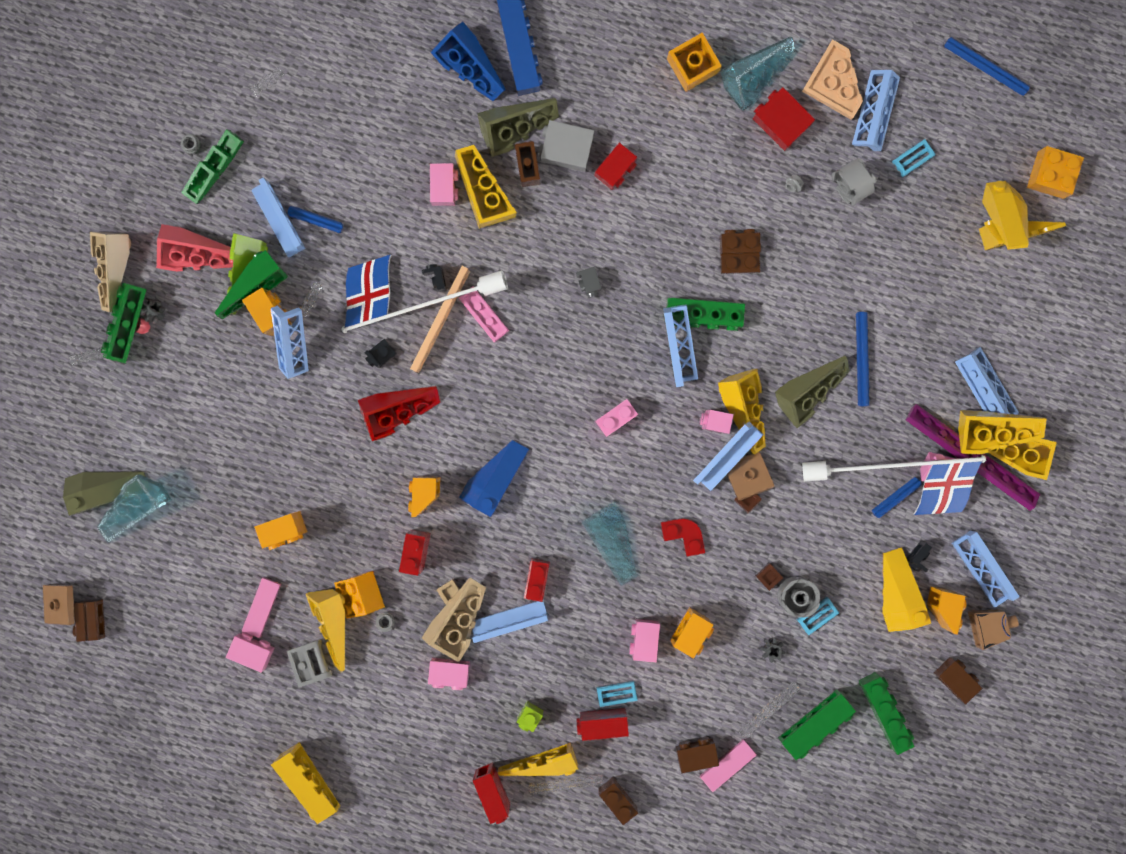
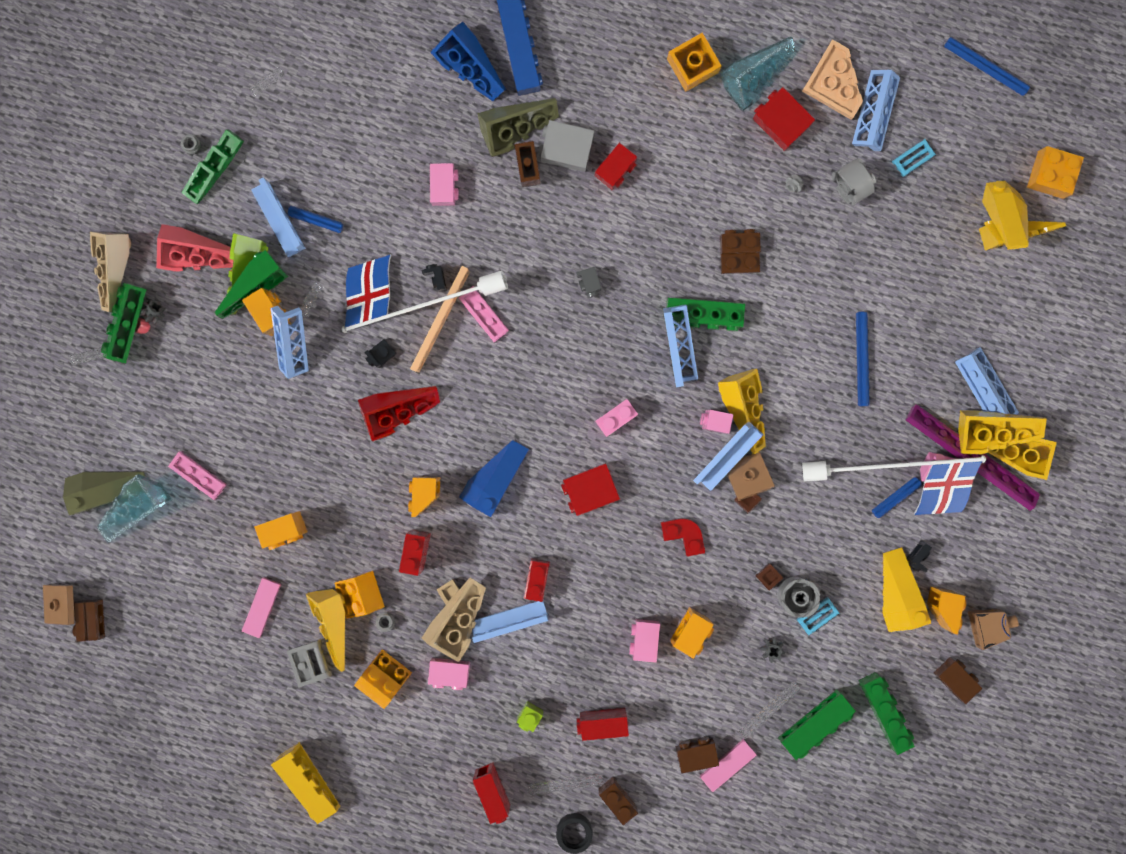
(197, 475): none -> bright pink tile
(250, 652): bright pink brick -> none
(383, 679): none -> light orange slope
(484, 193): yellow wedge -> none
(547, 763): yellow wedge -> none
(574, 848): none -> black tyre
(590, 489): none -> red brick
(611, 538): clear light blue wedge -> none
(616, 686): medium azure tile -> none
(803, 393): olive wedge -> none
(992, 567): light blue fence -> none

